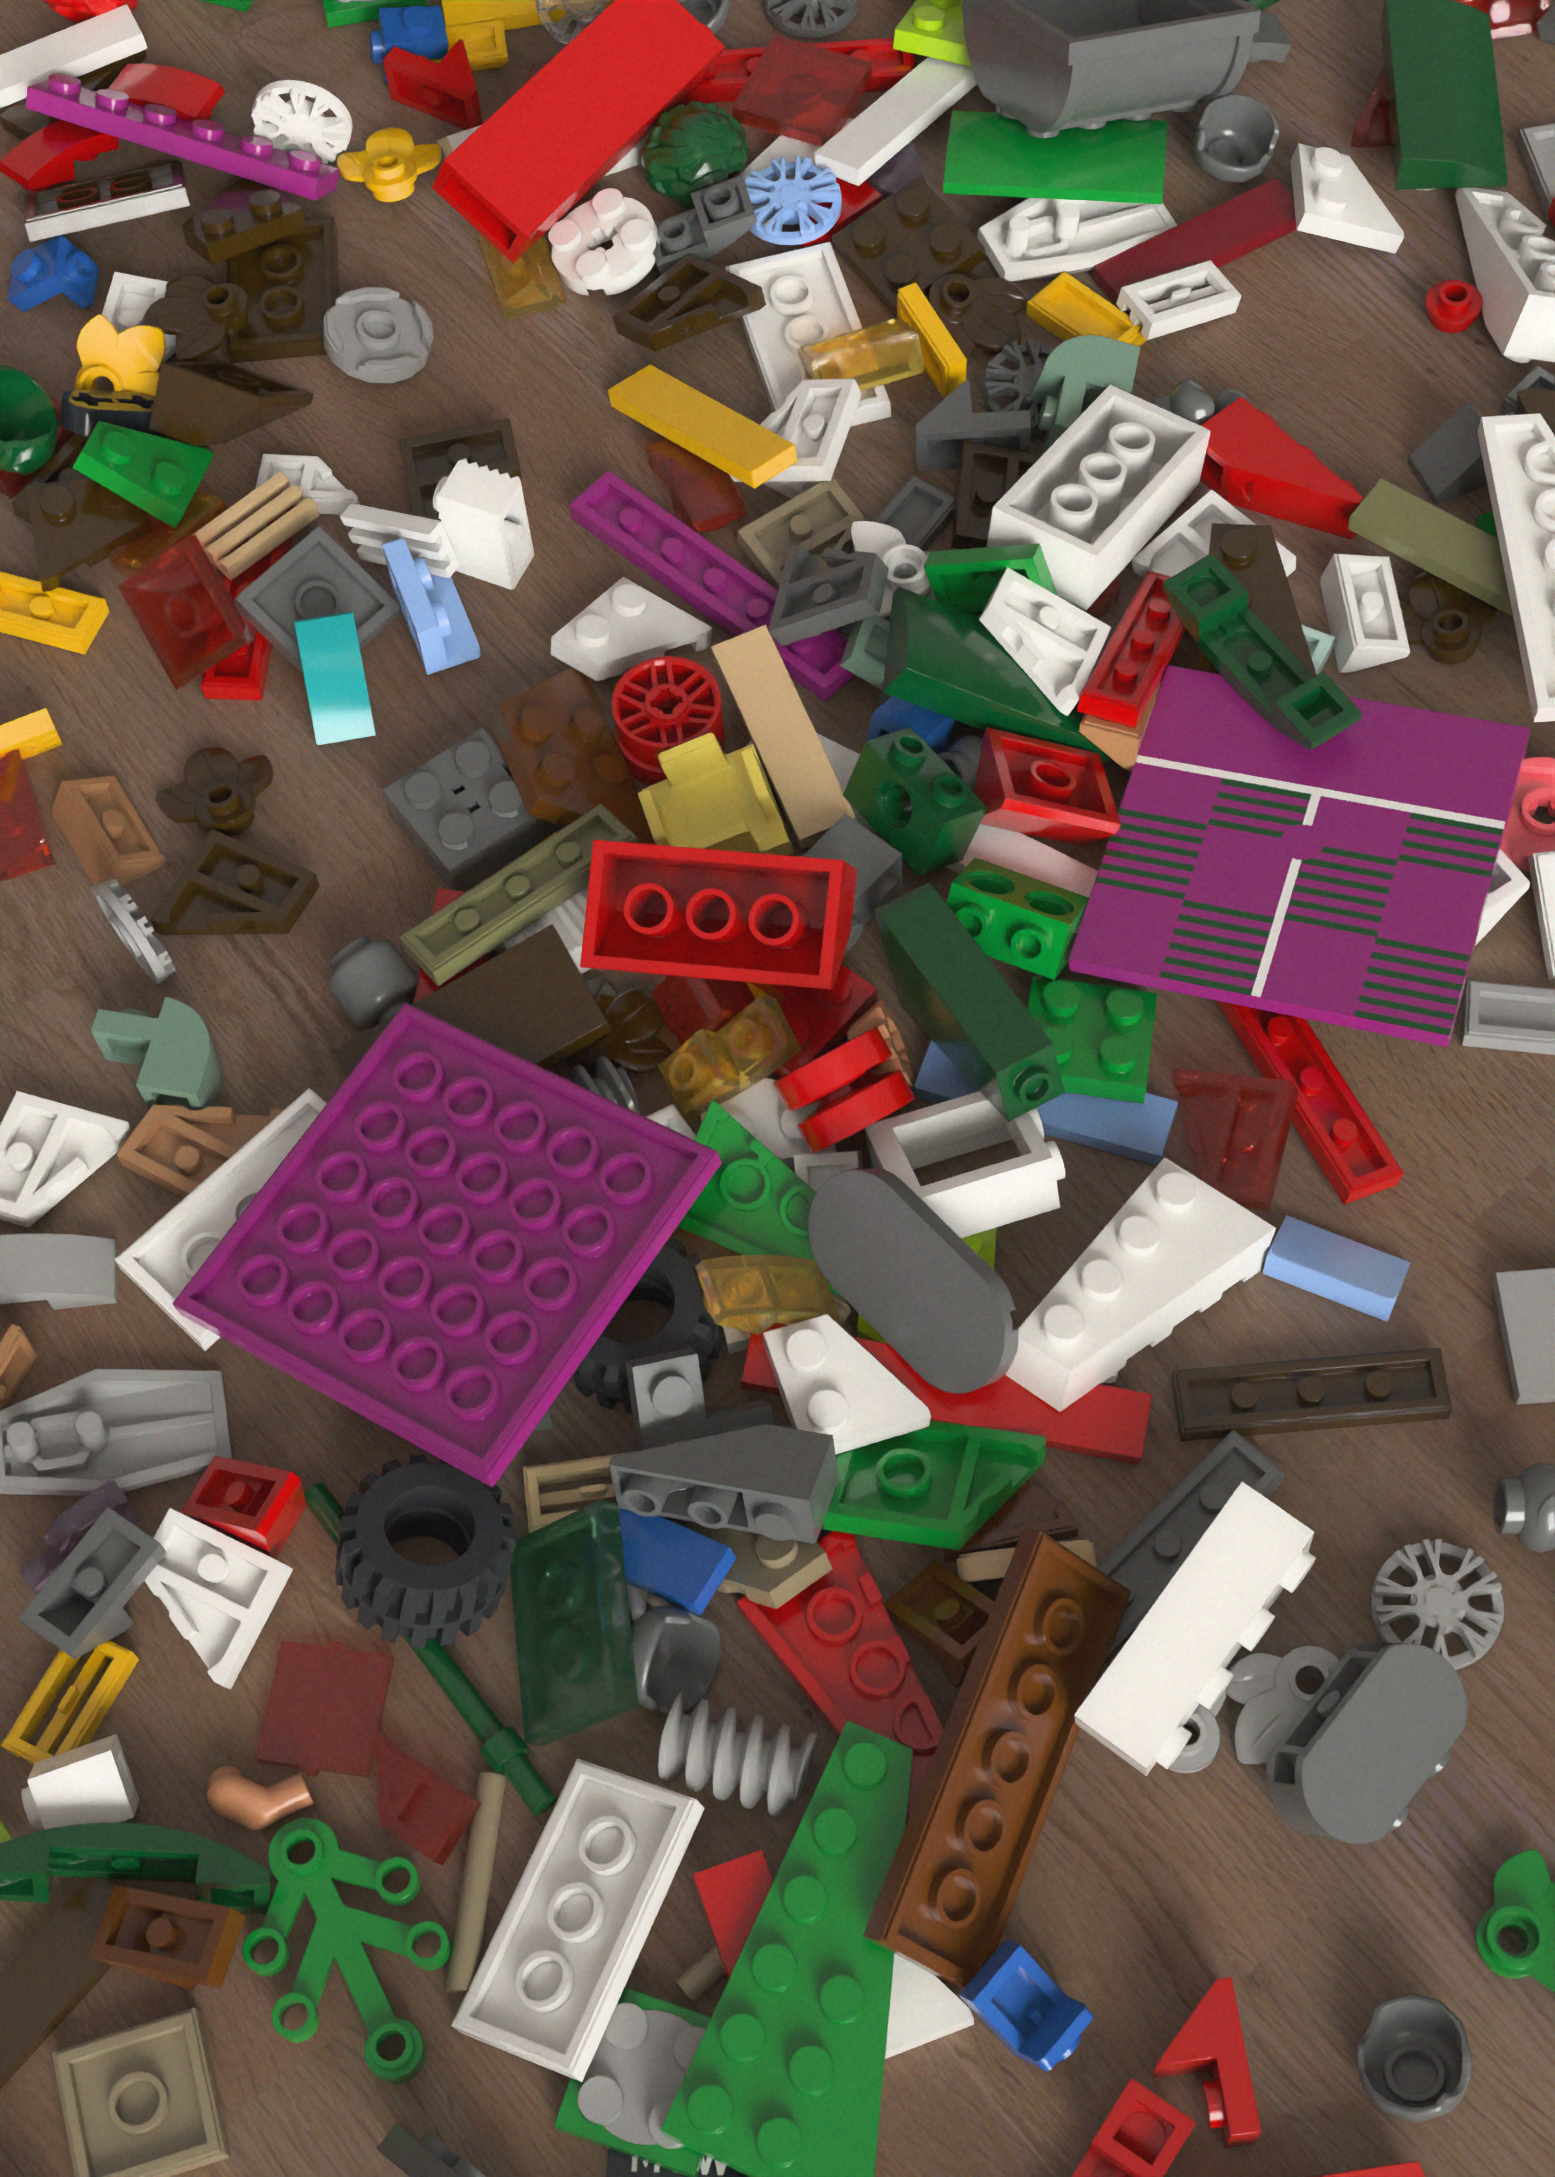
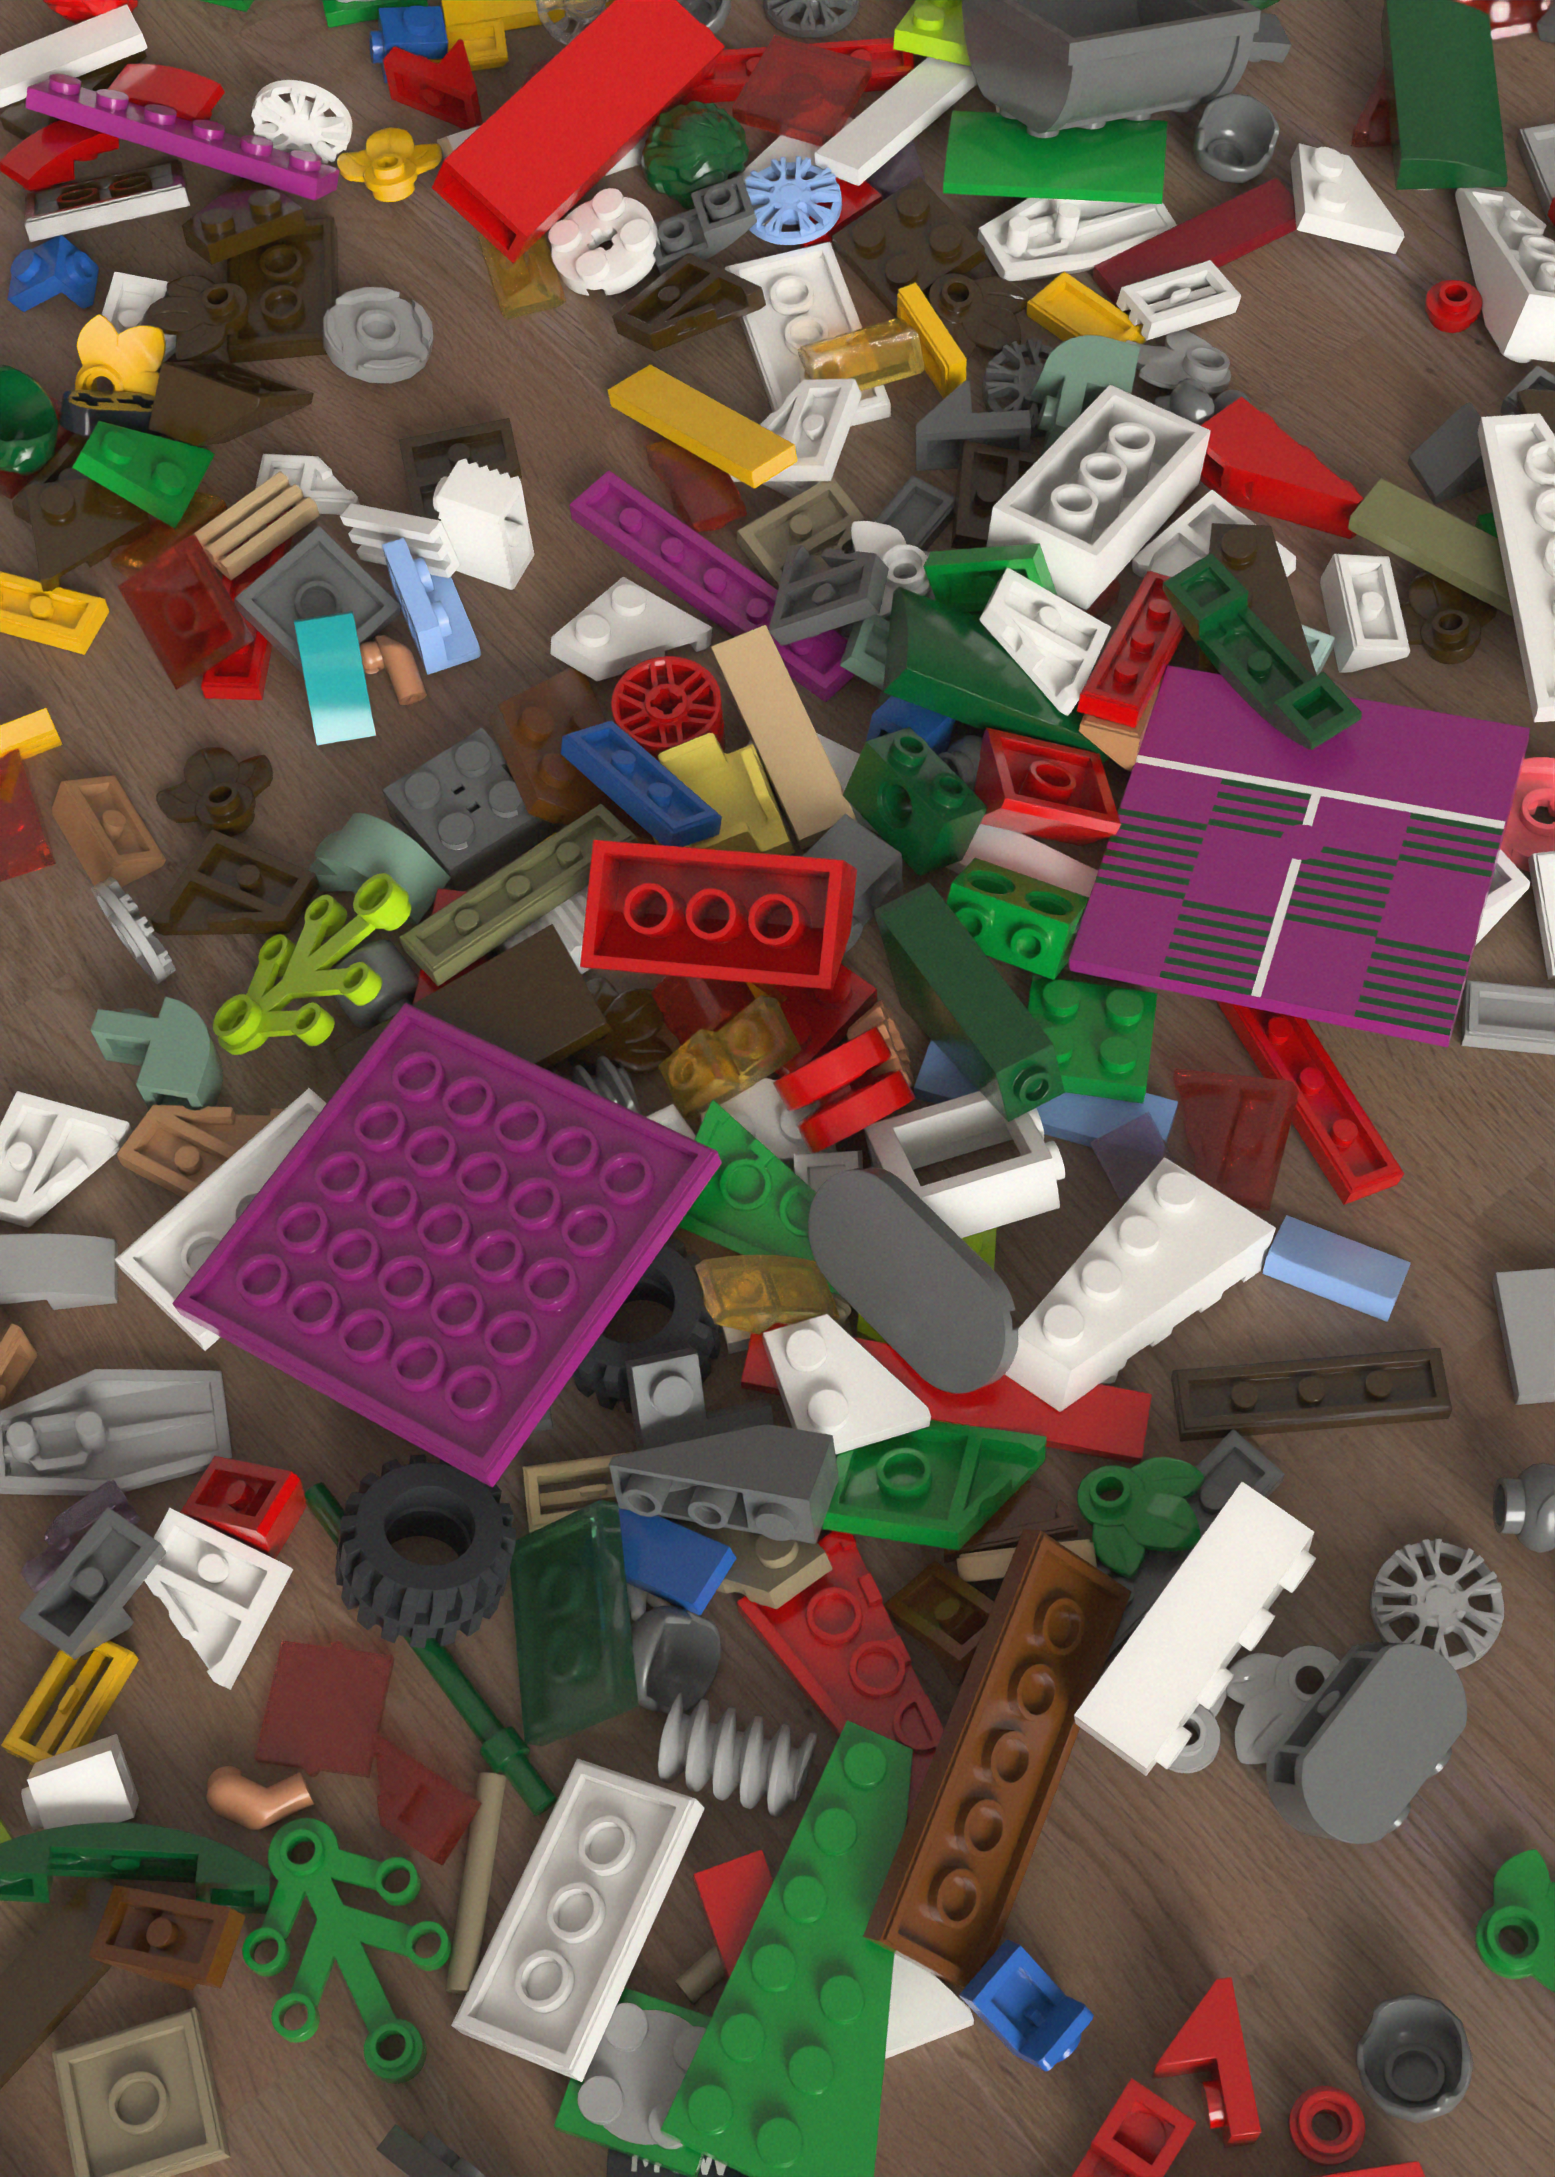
(250, 1019): none -> lime plant
(376, 847): none -> sand green brick
(398, 663): none -> nougat arm
(641, 785): none -> blue tile
(1131, 1153): none -> clear purple tile
(1146, 1515): none -> green plate
(1184, 358): none -> light grey plate
(1346, 2113): none -> red plate

